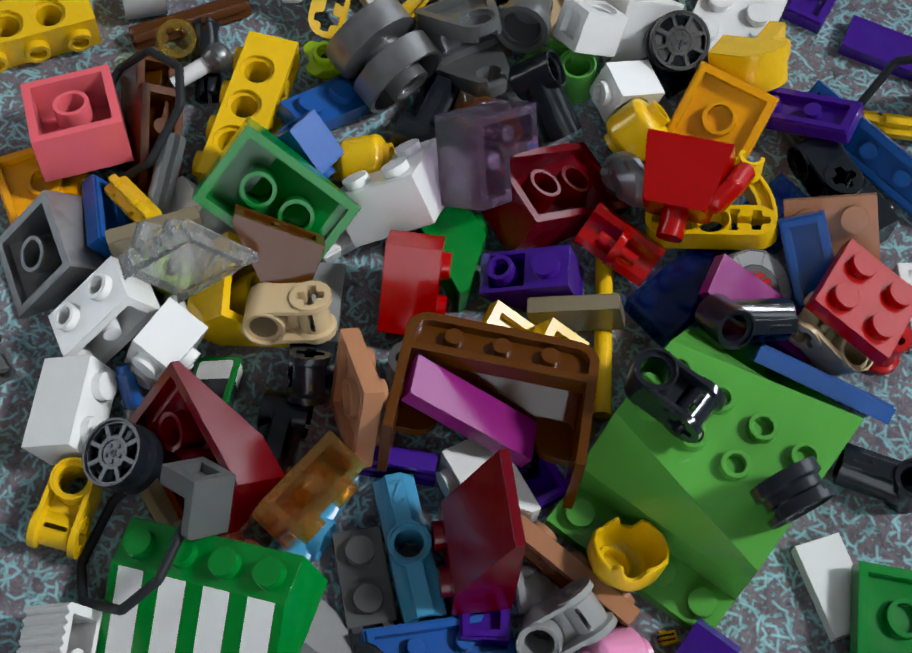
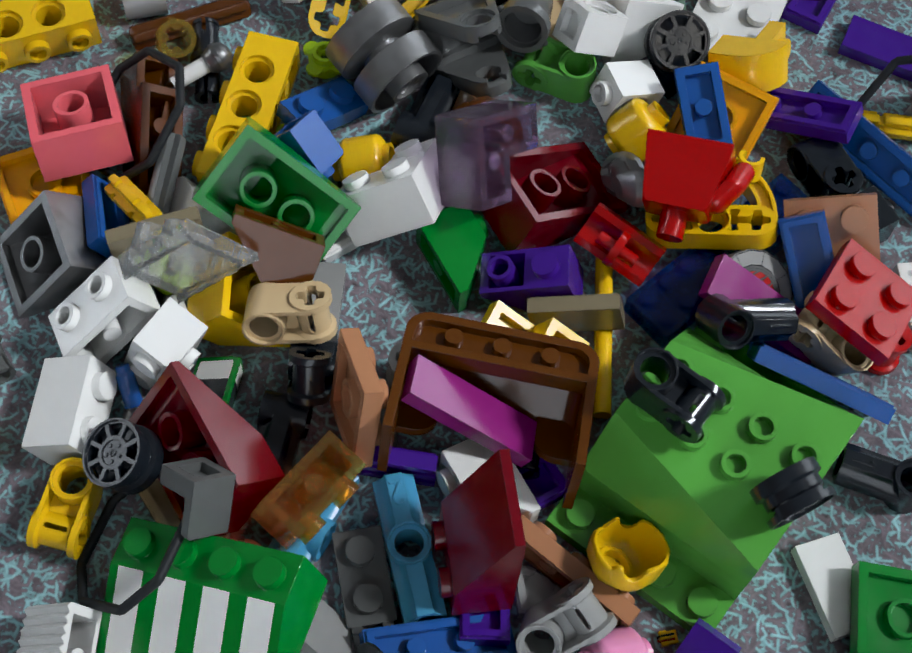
(412, 278): red brick -> none
(543, 81): black piece -> none
(702, 102): none -> blue plate

